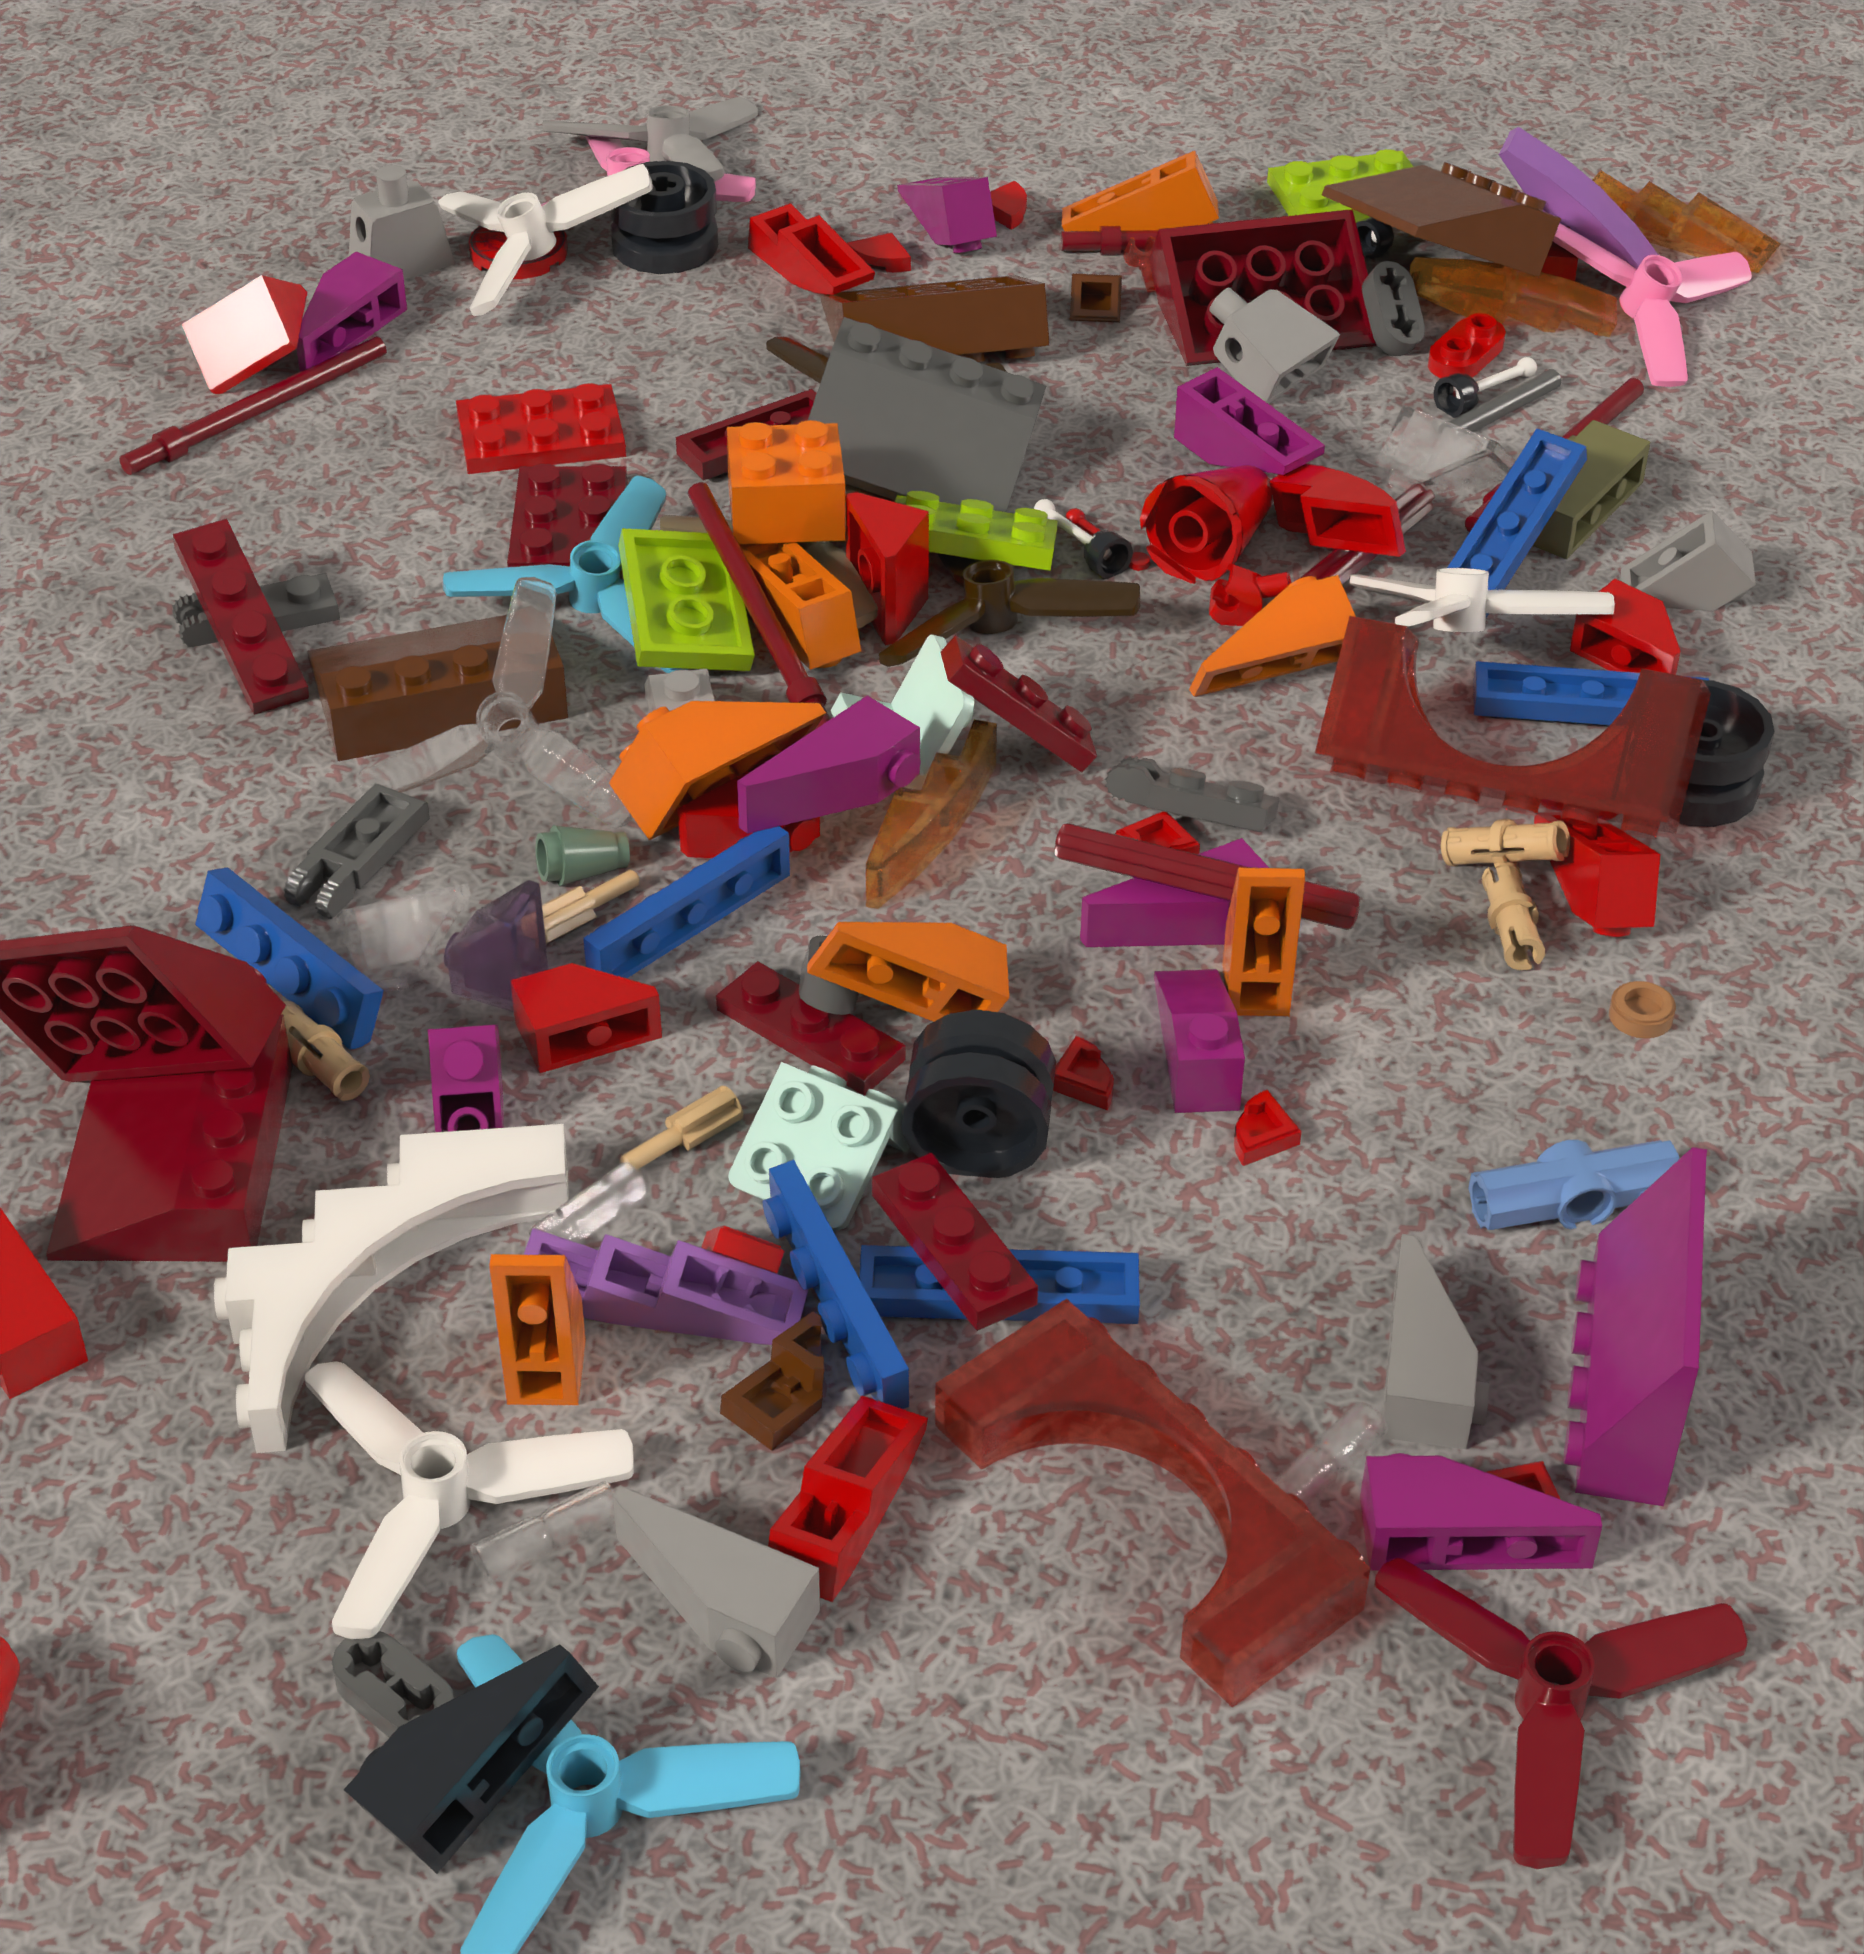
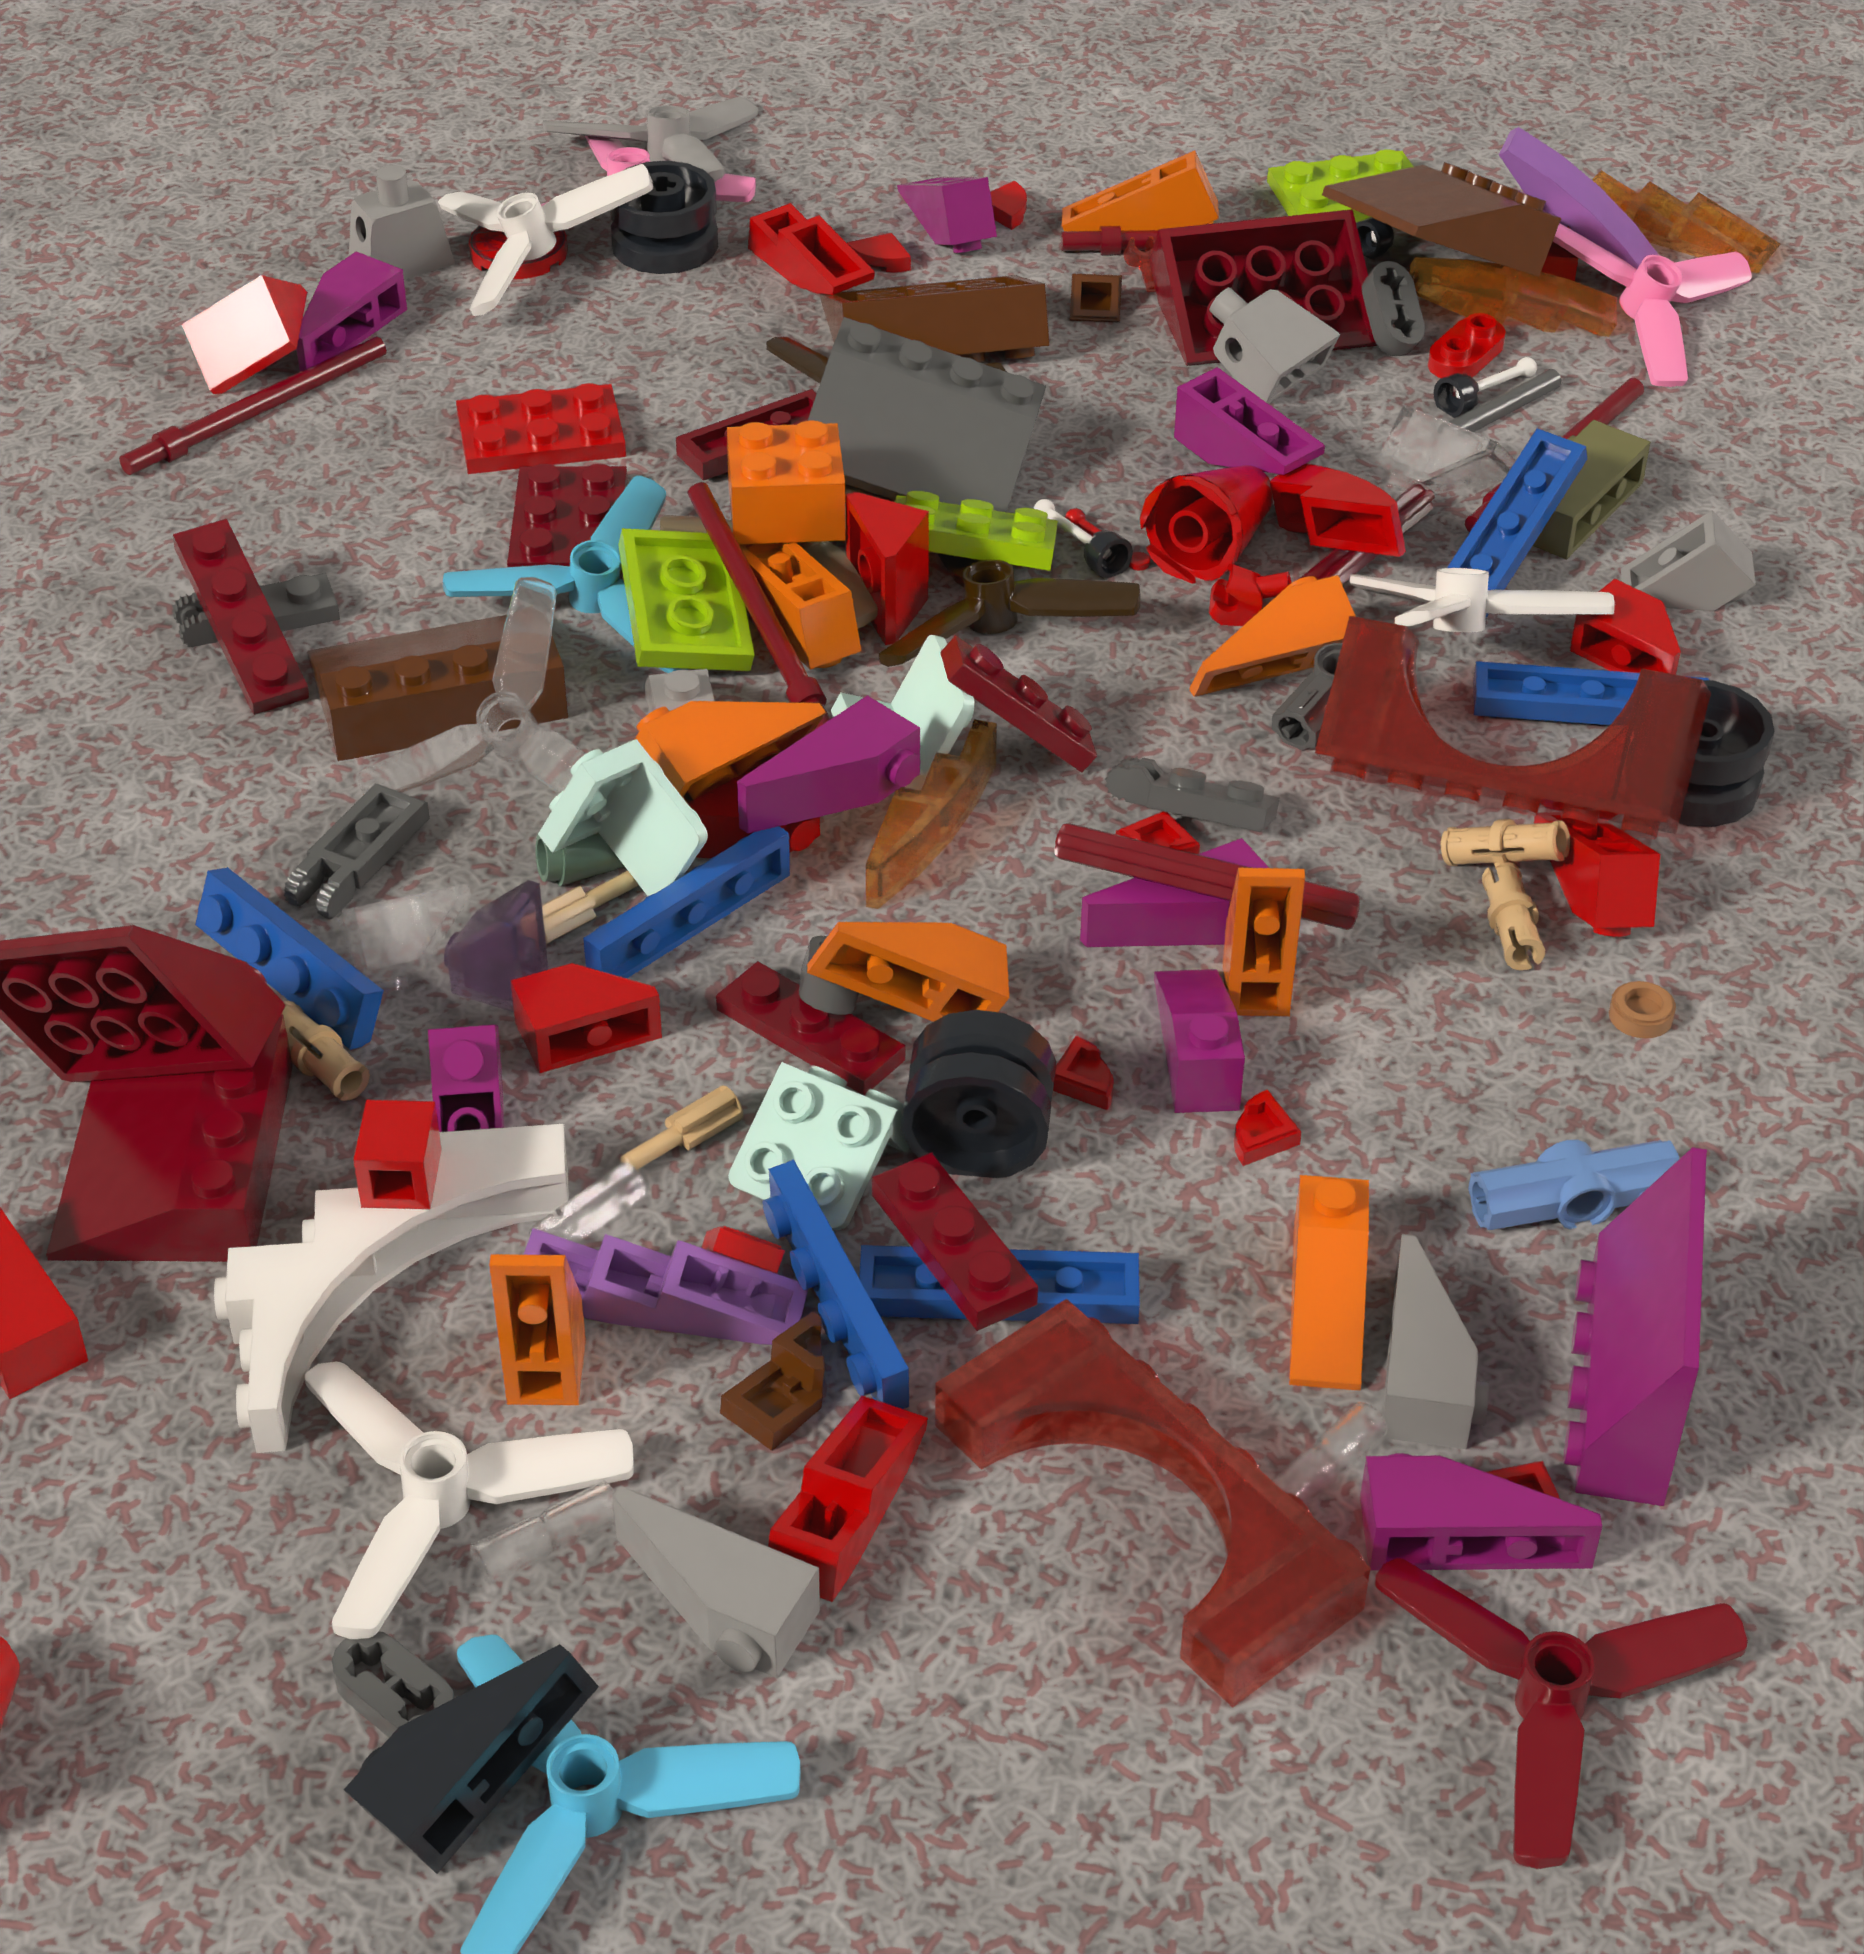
(397, 1154): none -> red brick
(633, 811): none -> light aqua bracket
(1302, 714): none -> dark grey piece
(1329, 1282): none -> orange slope

